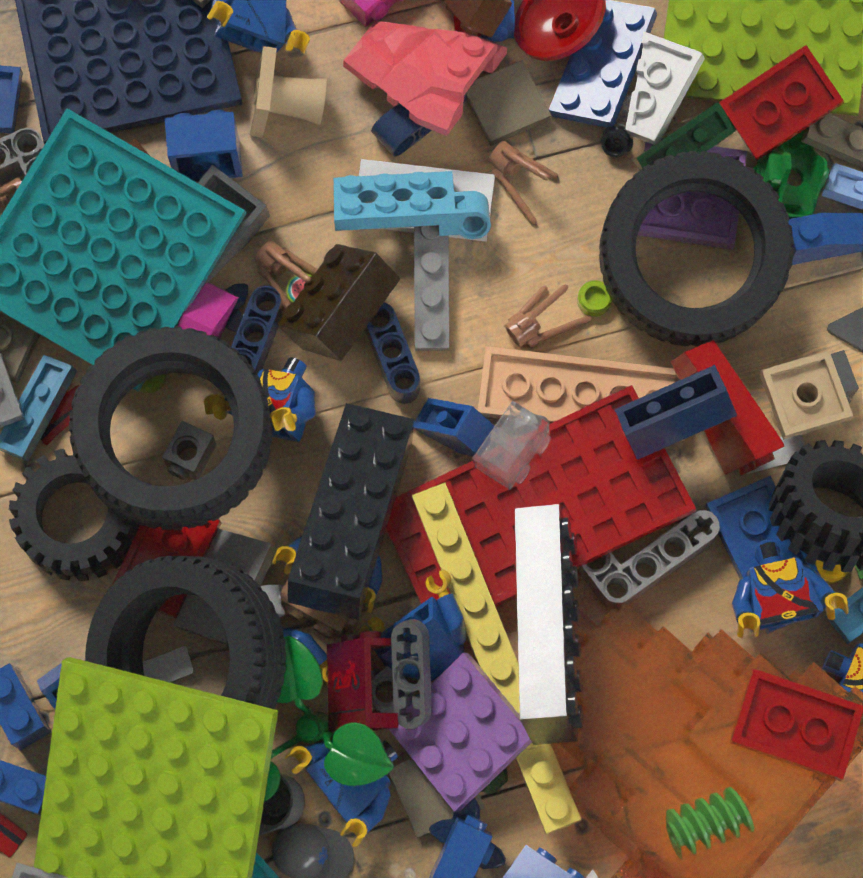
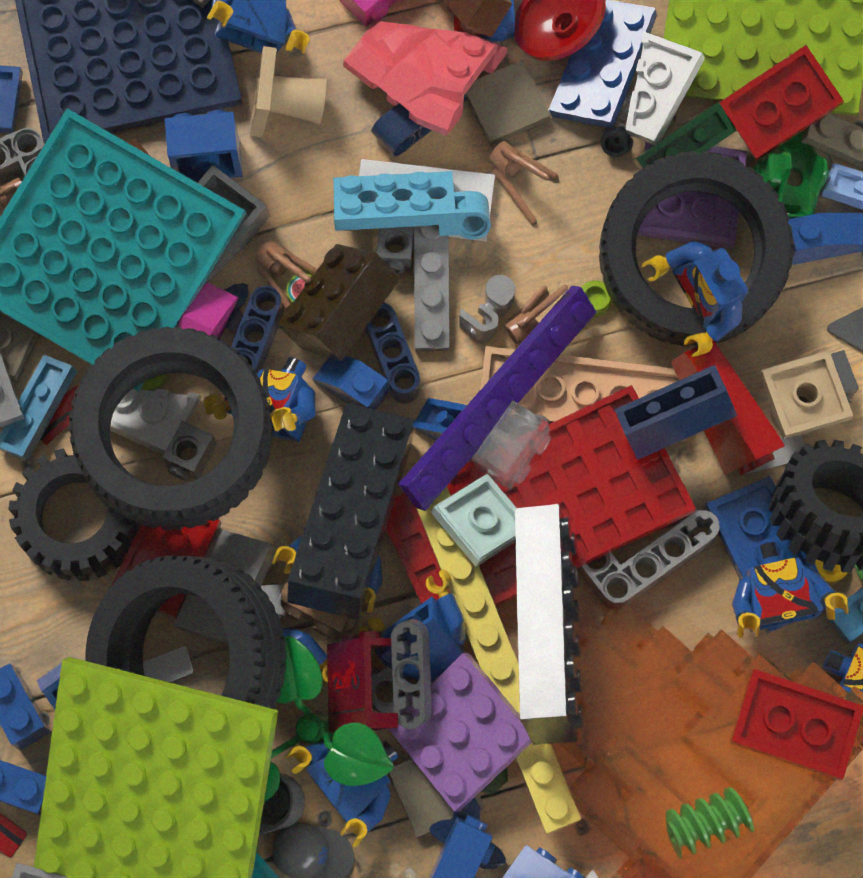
(152, 416): none -> white wing
(353, 382): none -> blue slope
(403, 236): none -> dark grey brick
(478, 519): none -> light aqua plate
(498, 300): none -> light grey leg
(508, 384): none -> dark purple plate
(710, 285): none -> blue torso

